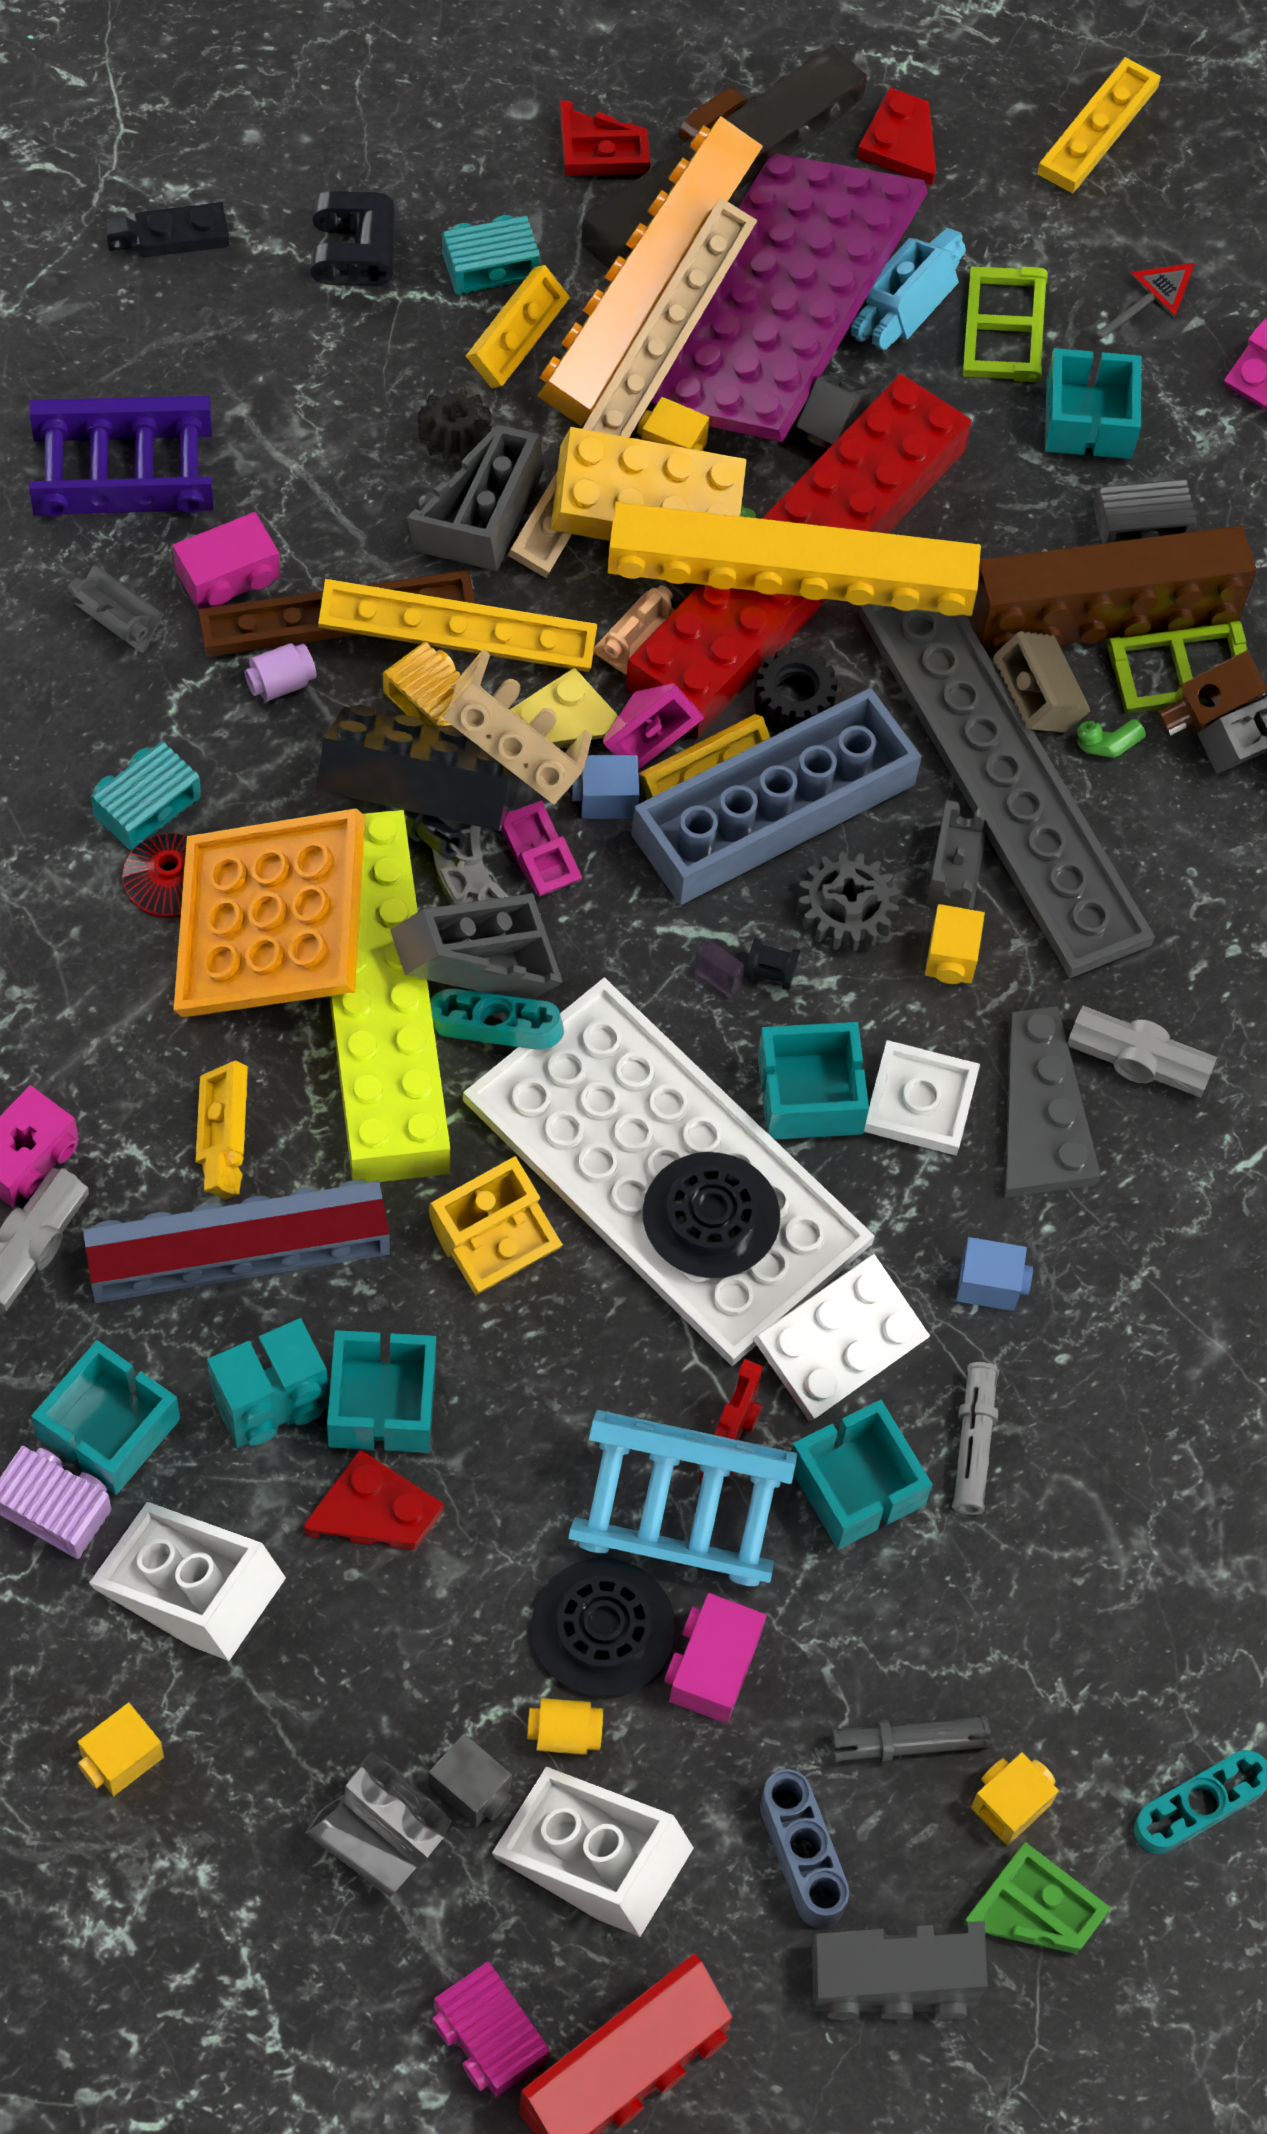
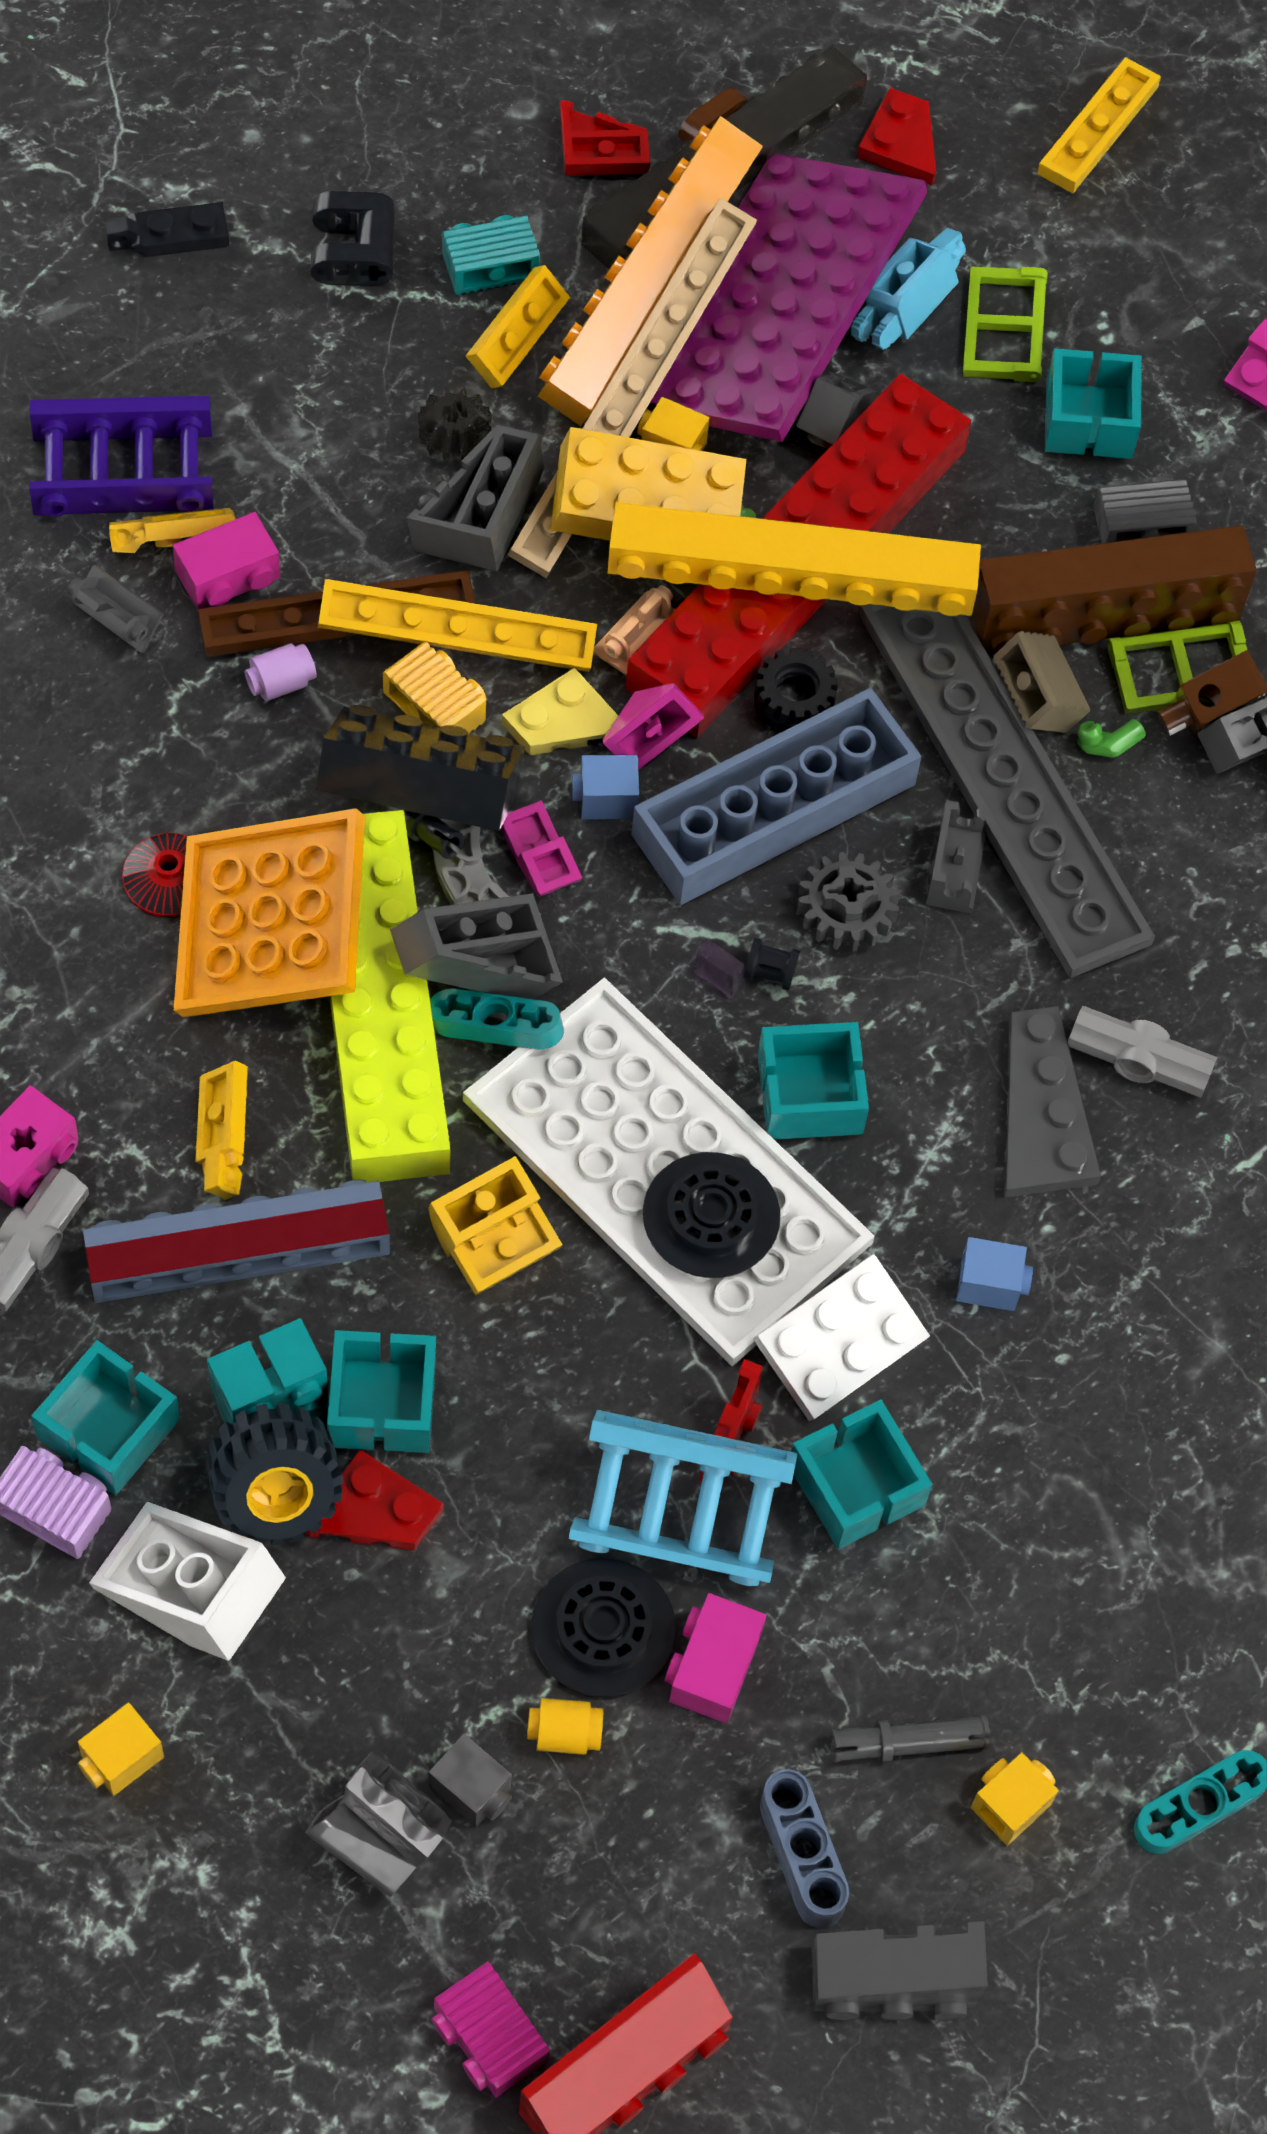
(145, 794): teal brick -> none
(165, 529): none -> yellow hinge
(274, 1474): none -> black wheel
(509, 738): tan window -> none
(595, 1849): white slope -> none
(703, 755): yellow plate -> none
(921, 1097): white plate -> none
(954, 944): yellow brick -> none
(977, 1420): light grey pin -> none
(1039, 1905): bright green wing -> none
(1163, 285): piece -> none

